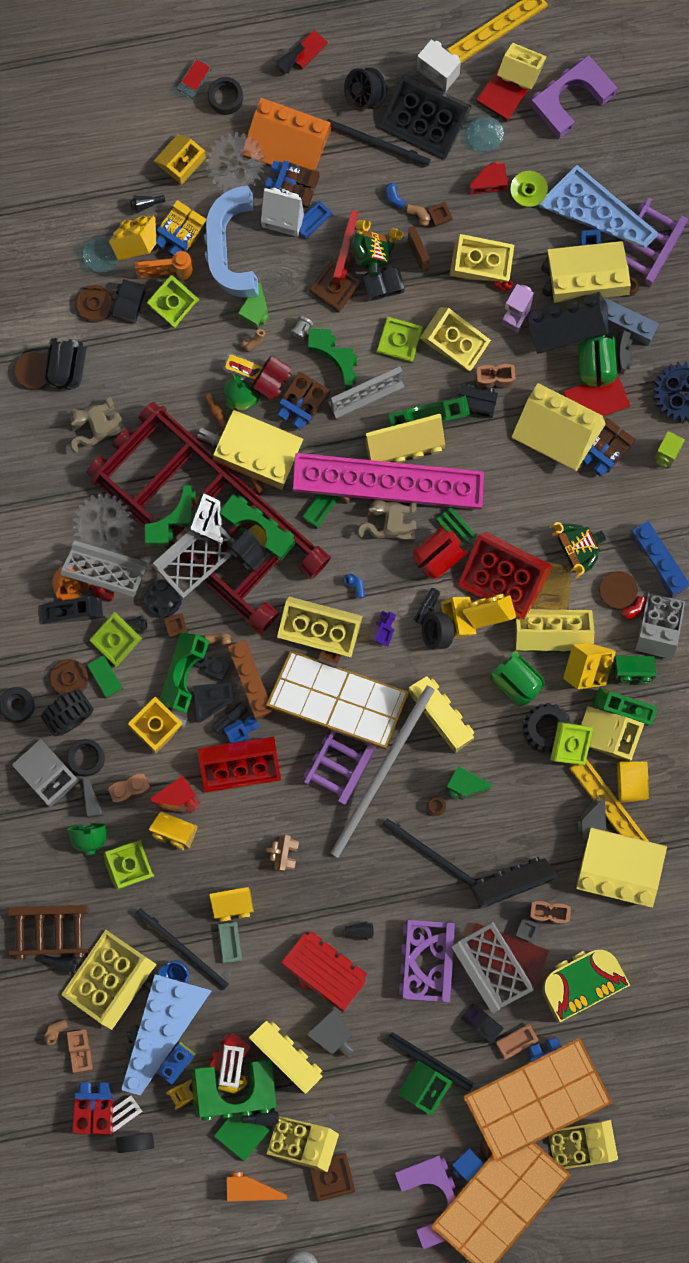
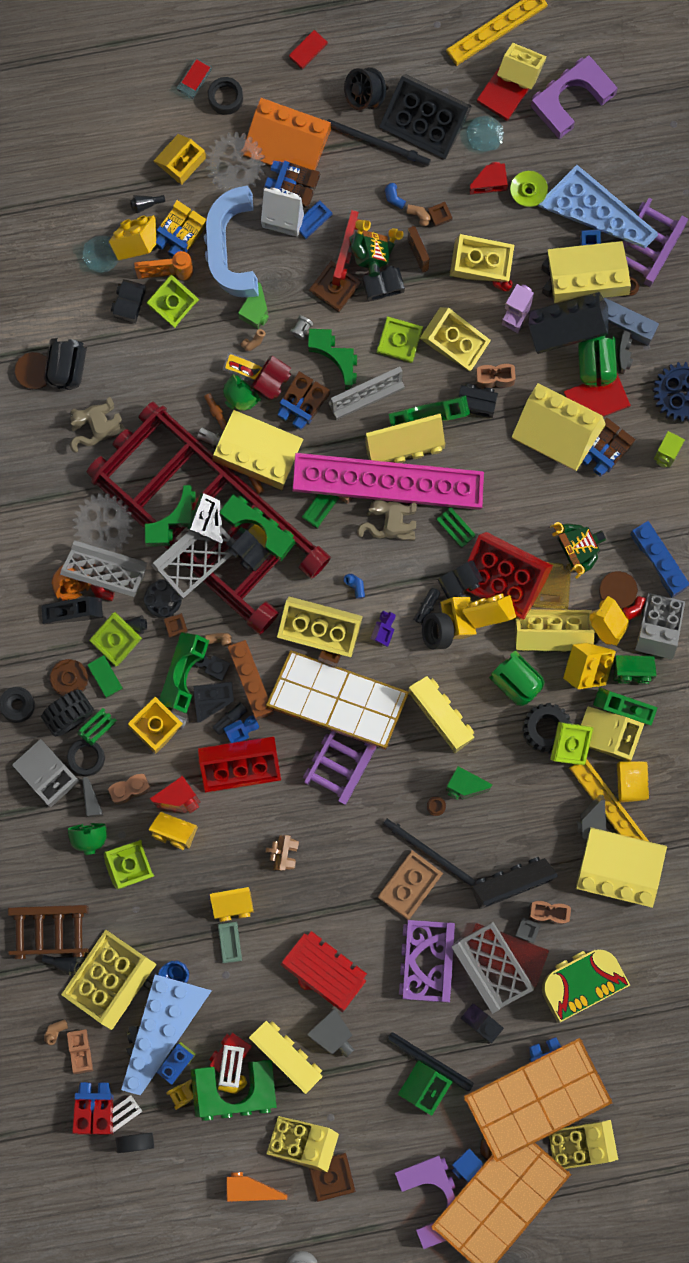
(94, 303): reddish brown tile -> none
(106, 717): none -> green tile
(153, 923): black bar -> none
(241, 1137): green tile -> none
(266, 1119): black cone -> none
(287, 61): black cone -> none
(360, 931): black cone -> none
(382, 771): light grey piece -> none
(410, 885): none -> medium nougat tile
(438, 65): white container -> none
(445, 559): red cylinder -> none
(460, 579): none -> black brick
(517, 1041): nougat tile -> none
(609, 621): none -> yellow slope

